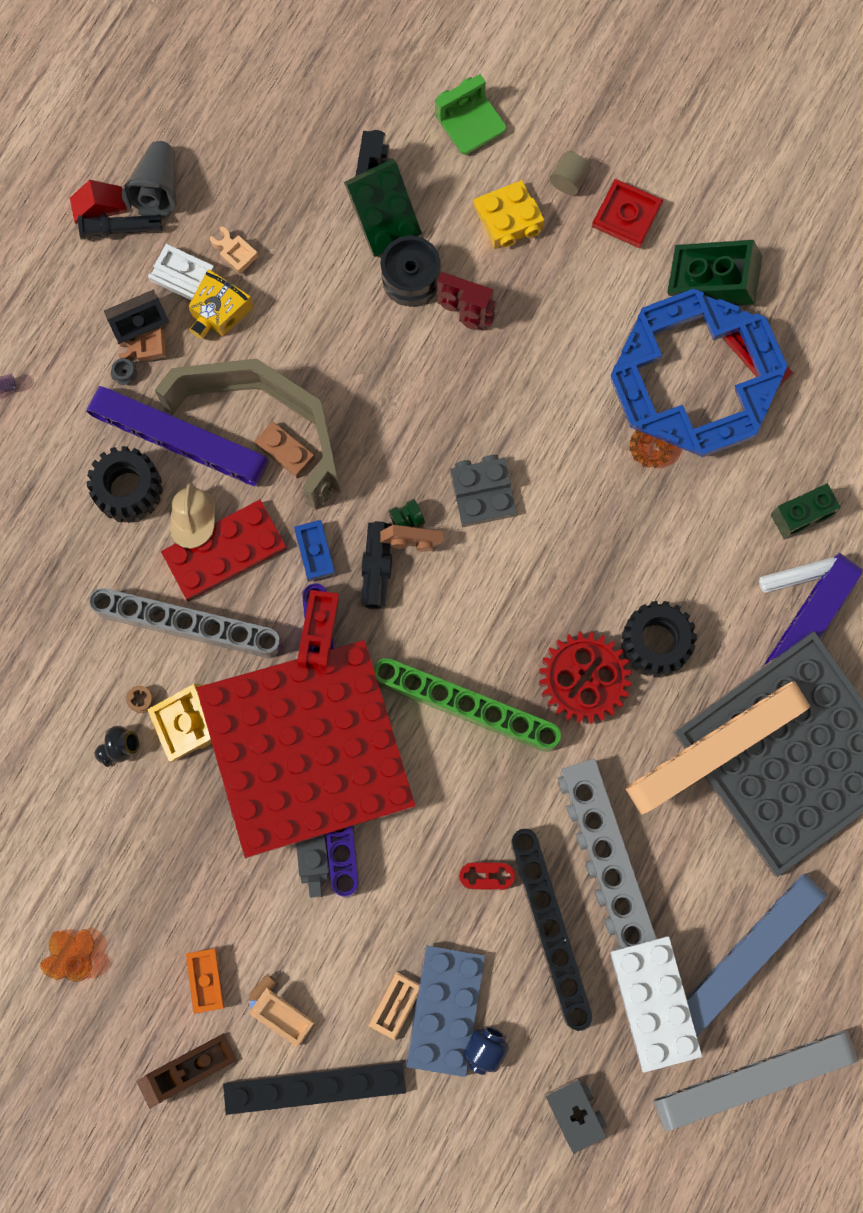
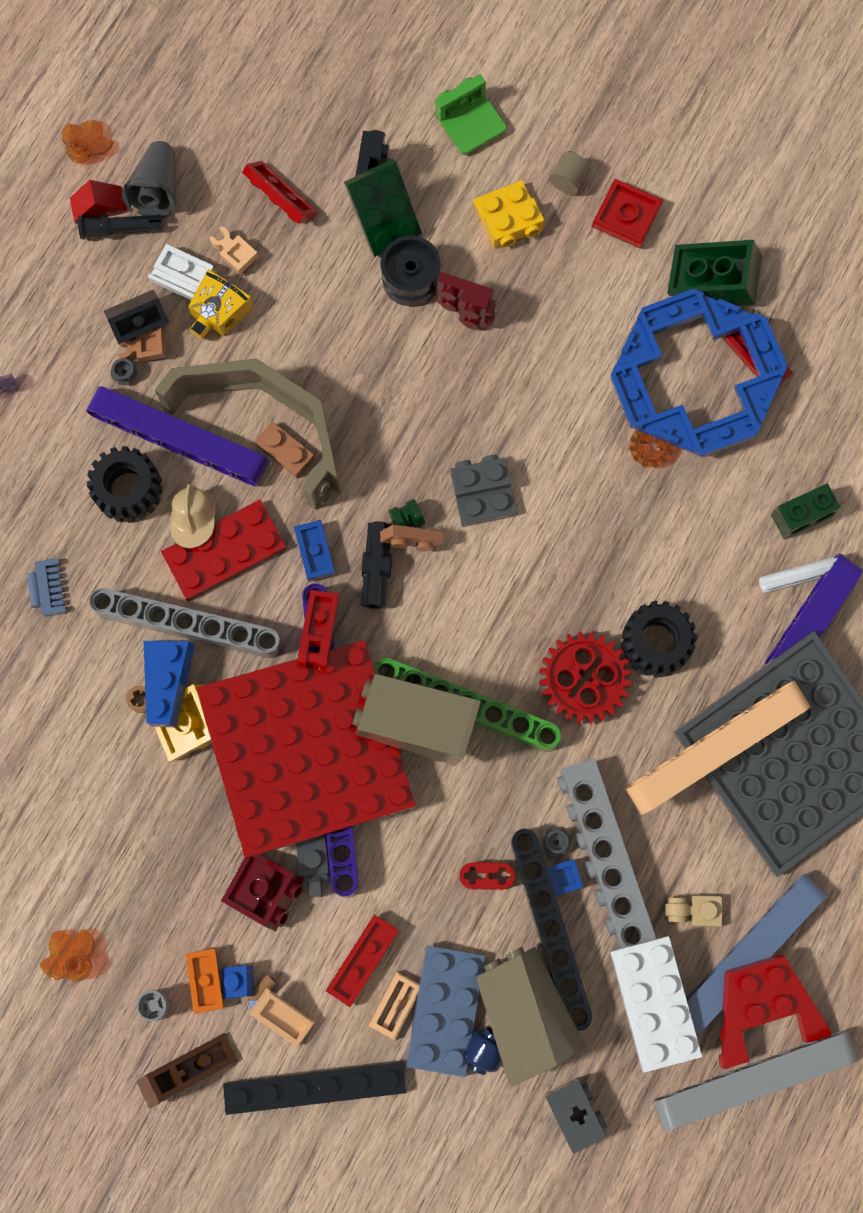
(40, 591): none -> sand blue piece
(85, 141): none -> clear orange plate
(117, 746): black animal -> none
(149, 1008): none -> light grey wheel
(165, 680): none -> blue wing
(237, 982): none -> blue plate
(263, 891): none -> dark red plate
(279, 192): none -> red plate
(362, 961): none -> red plate
(416, 718): none -> dark tan slope
(527, 1016): none -> dark tan slope
(555, 834): none -> dark grey plate
(565, 877): none -> blue plate
(702, 910): none -> tan plate
(760, 995): none -> red wing

